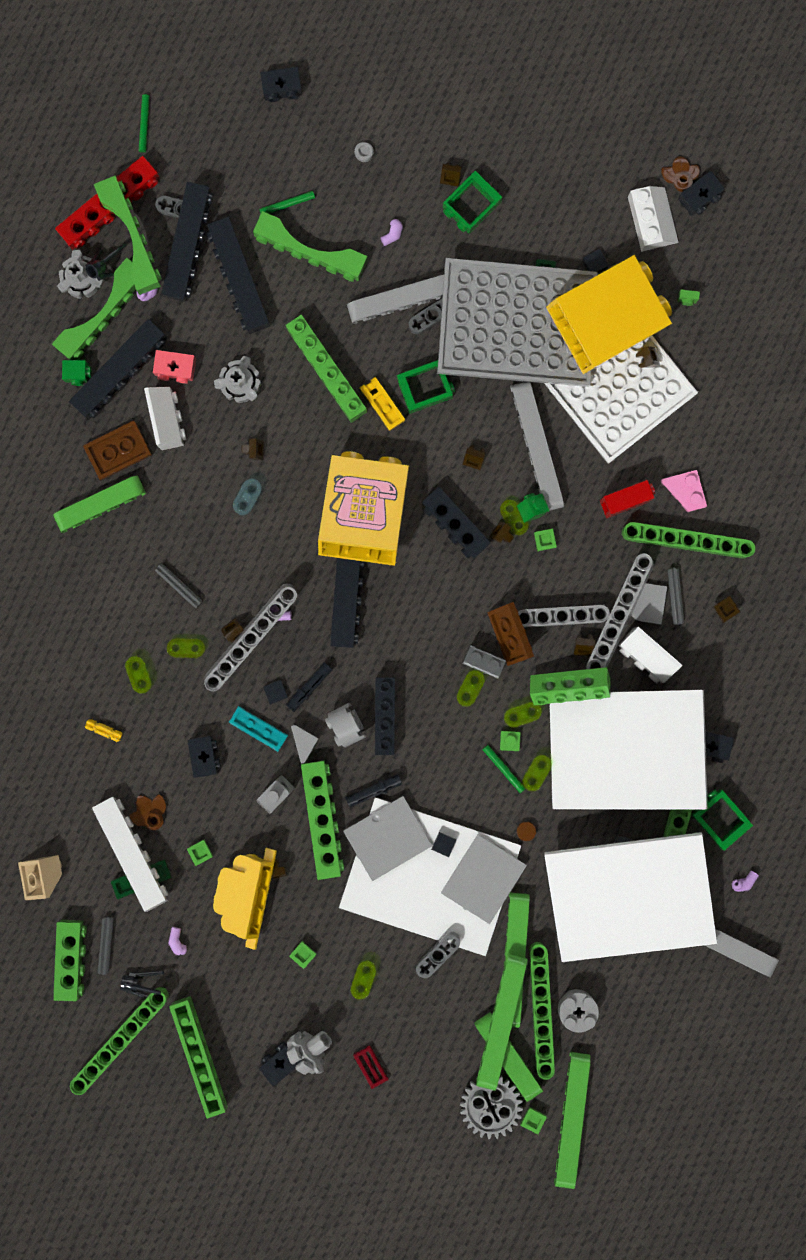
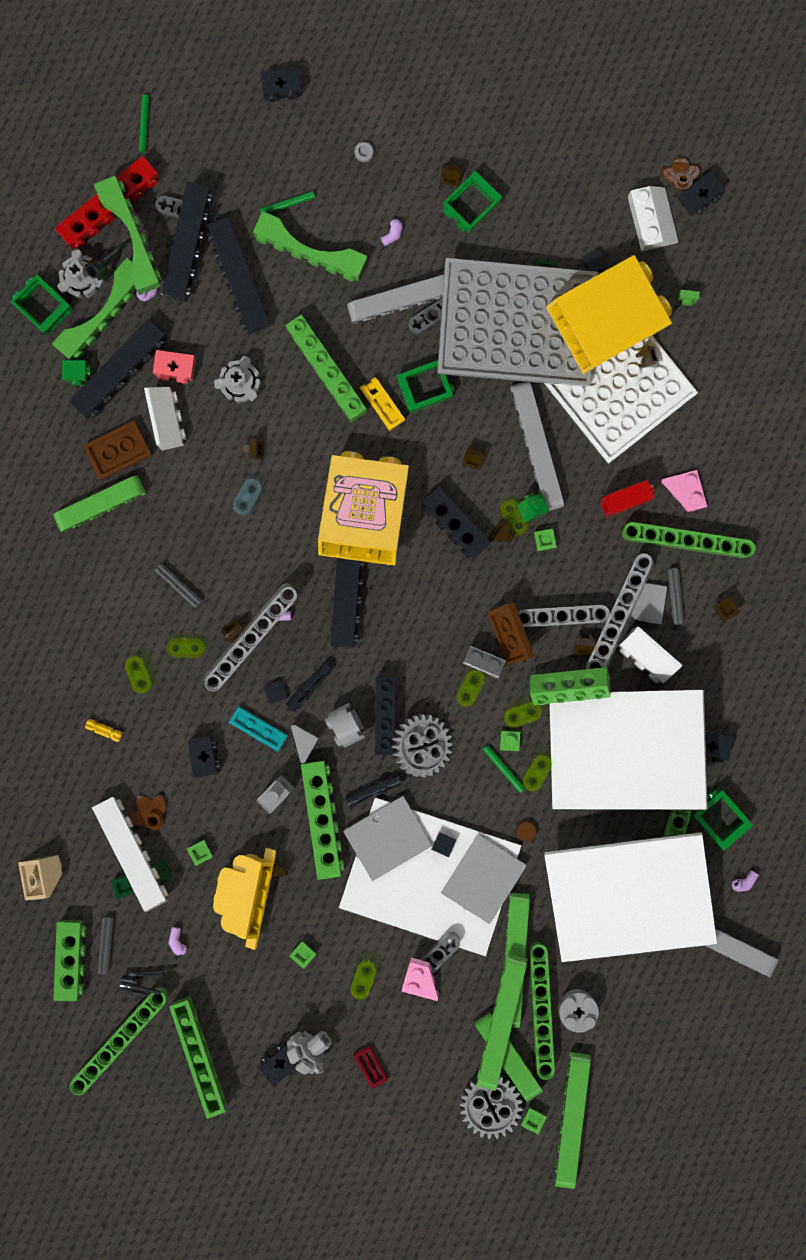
(55, 318): none -> green window
(420, 980): none -> bright pink wing
(426, 762): none -> light grey gear

